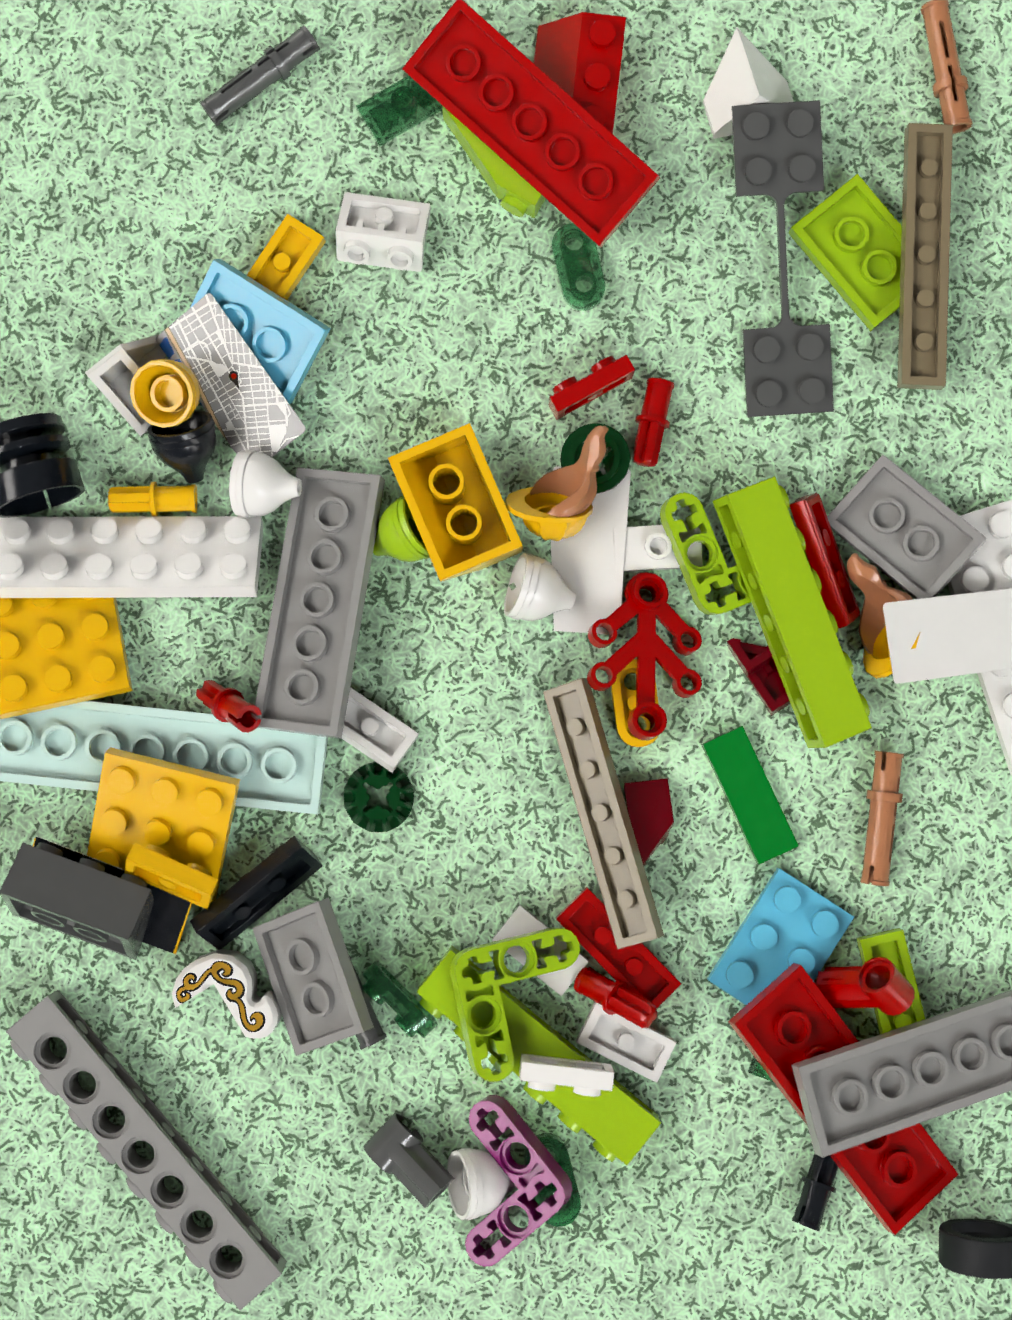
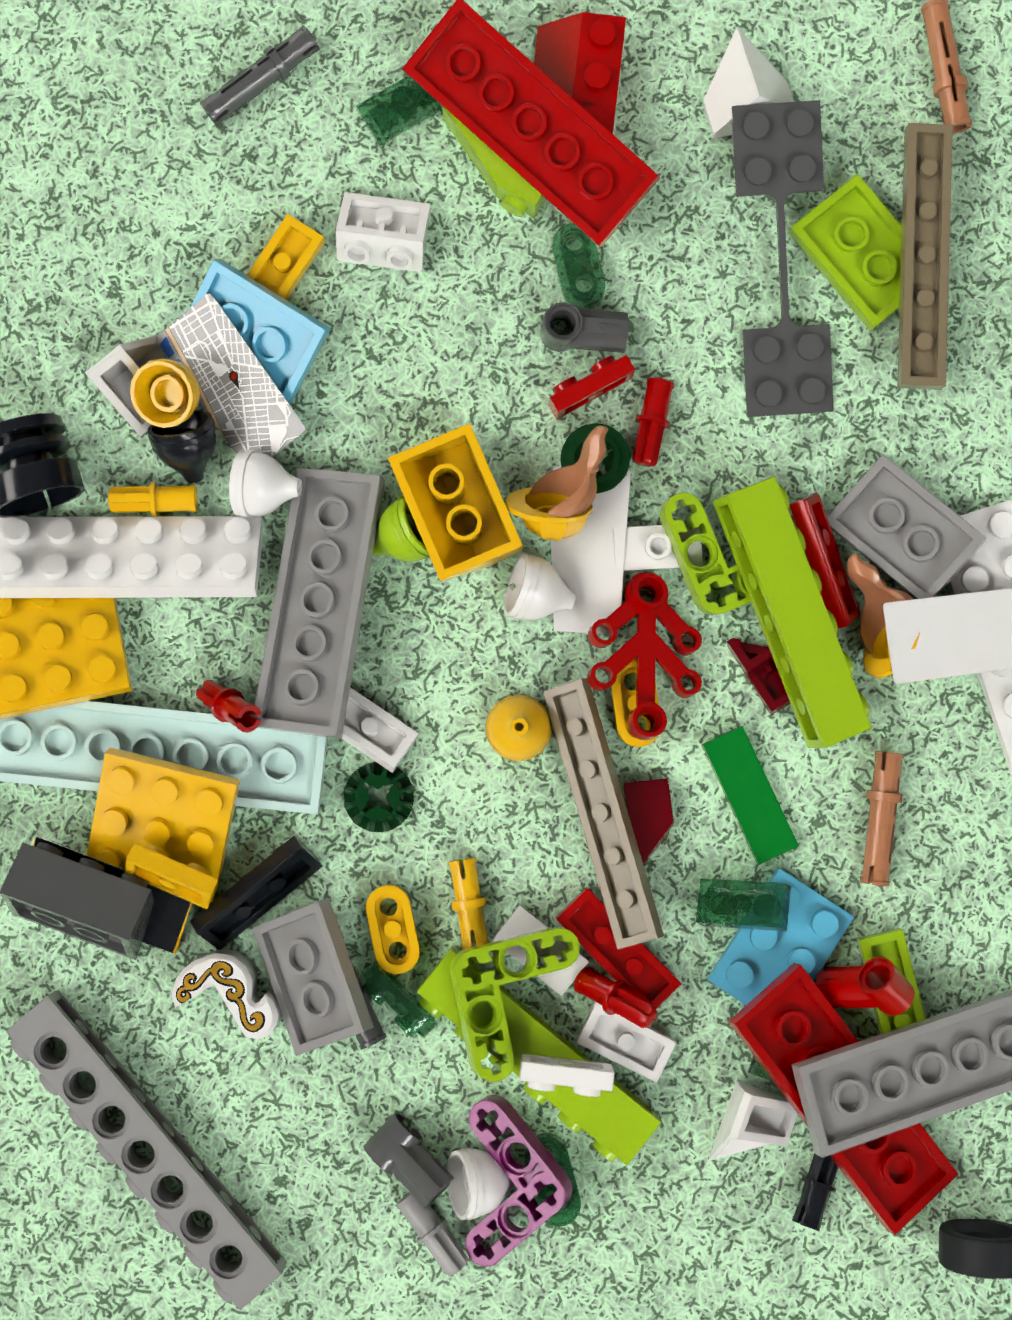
(392, 928): none -> yellow plate
(433, 1234): none -> light grey axle
(468, 902): none -> yellow pin
(518, 727): none -> yellow helmet
(590, 329): none -> dark grey piece
(743, 904): none -> clear green plate
(753, 1121): none -> white slope

